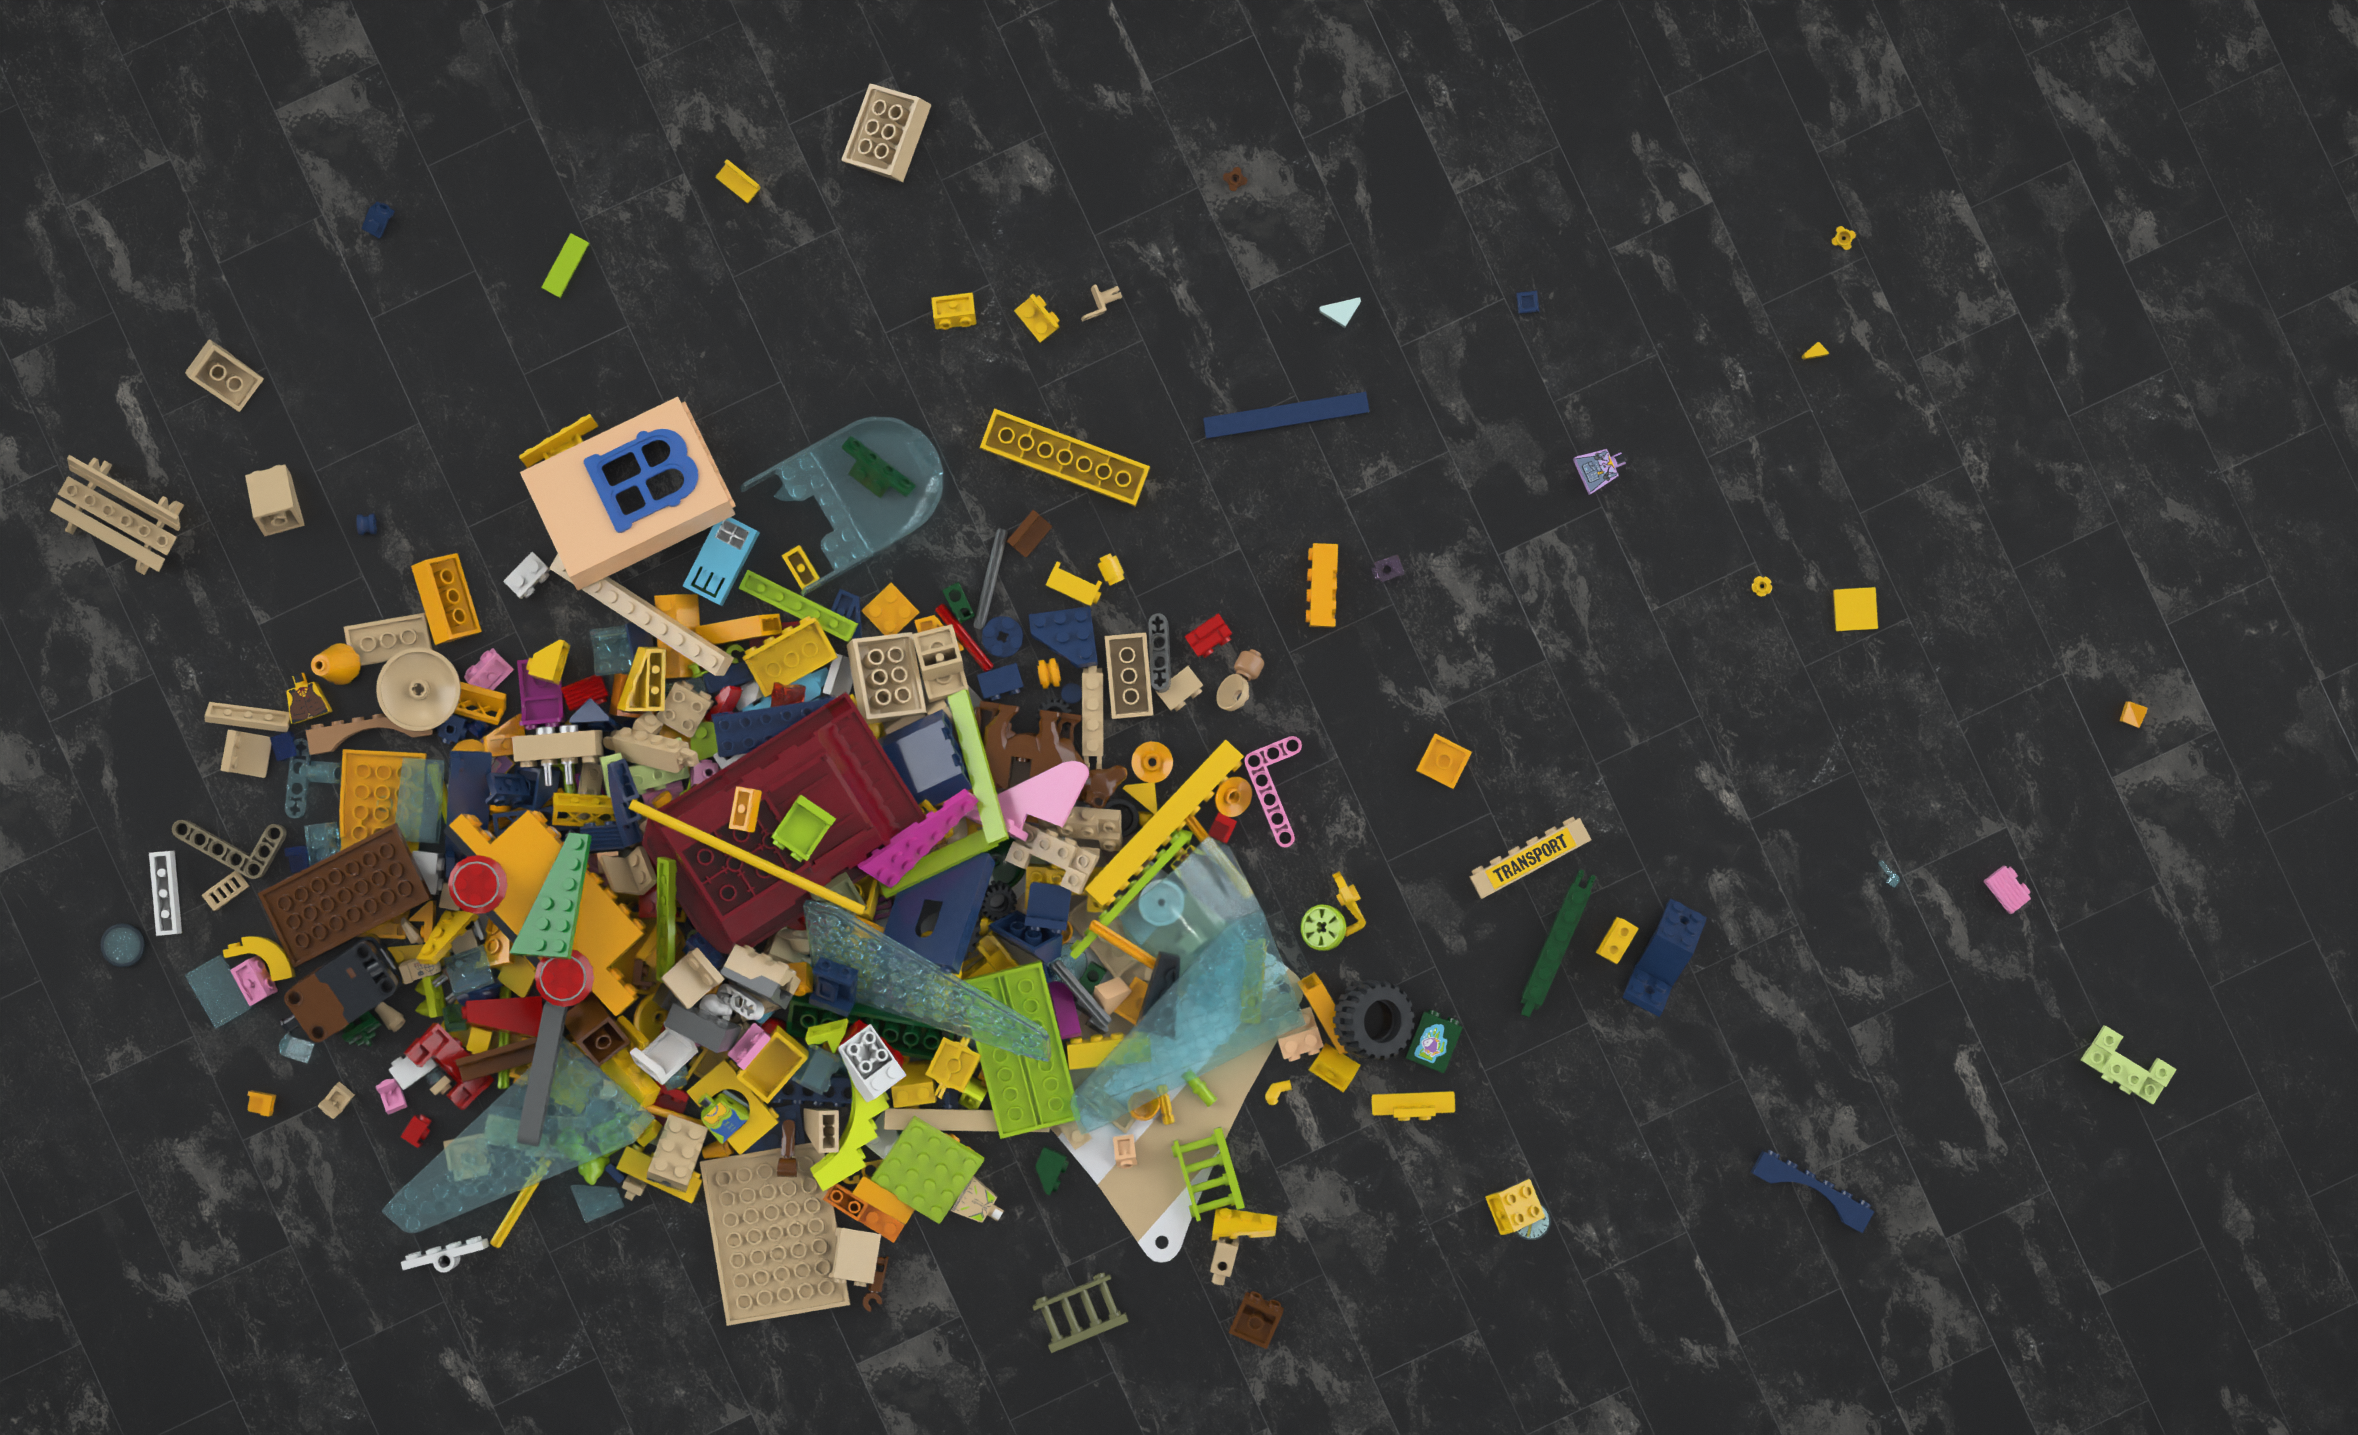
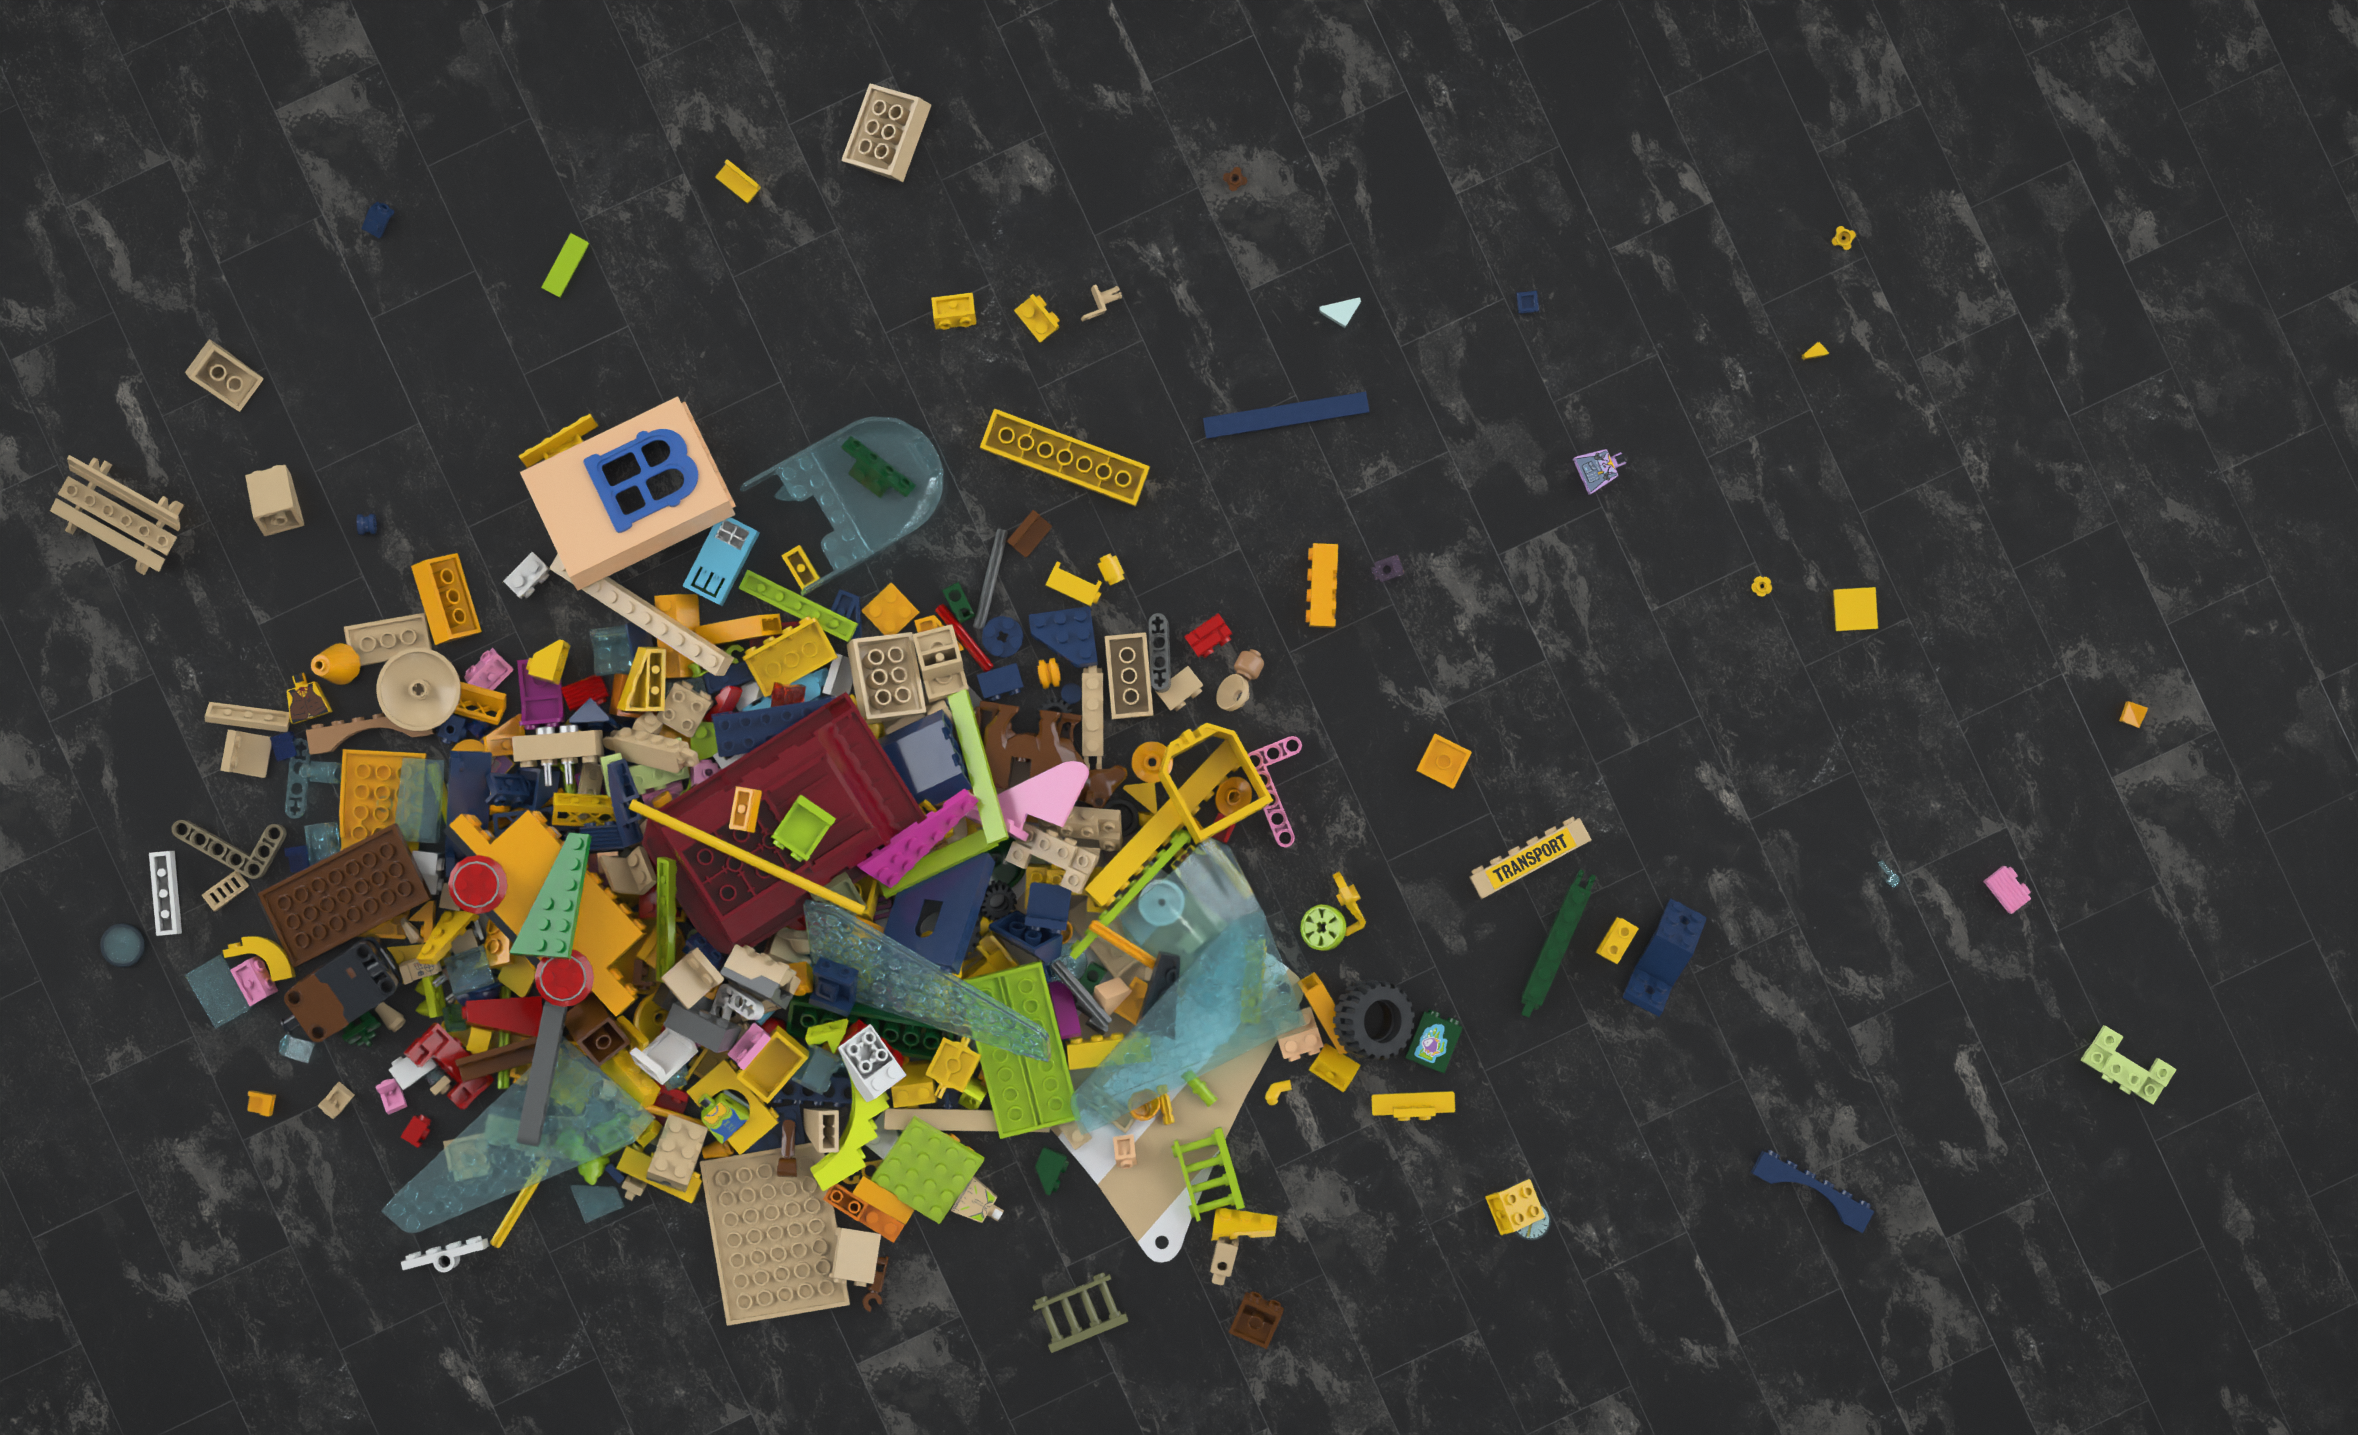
(715, 1005): white animal -> none
(1190, 739): none -> yellow container

